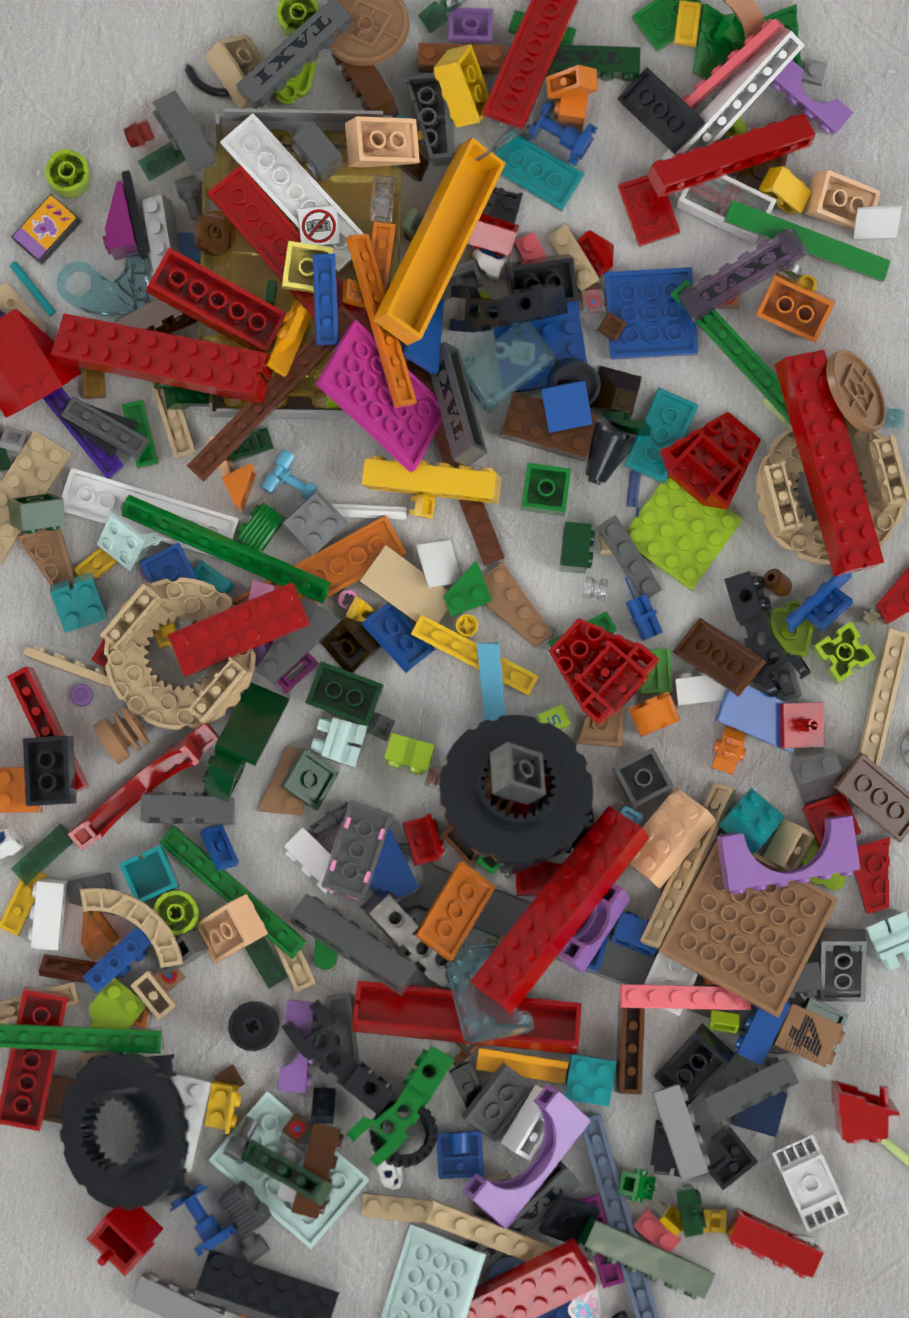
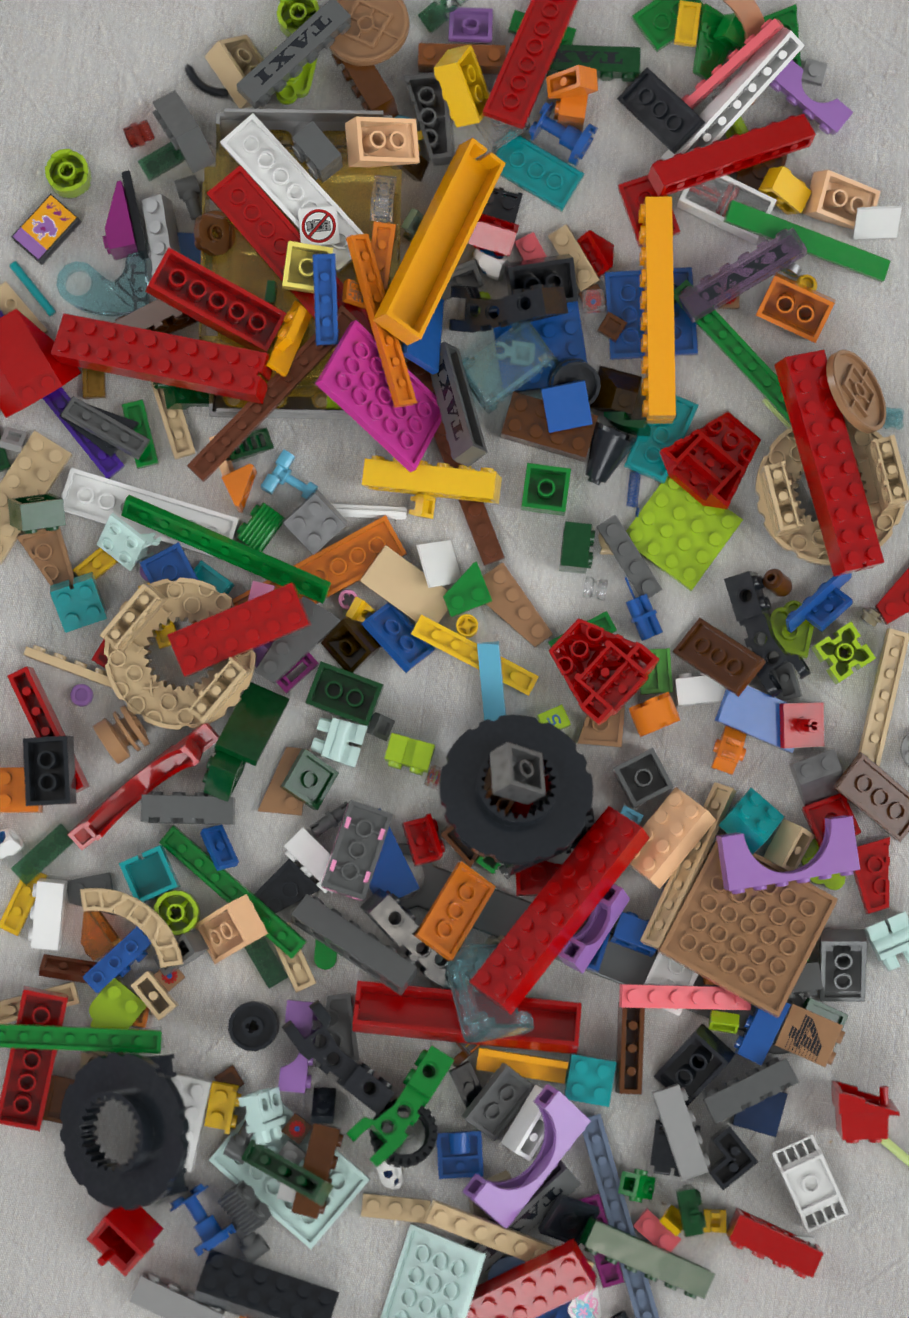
(263, 1114): none -> light aqua hips
(286, 887): none -> black wing
(658, 313): none -> light orange piece

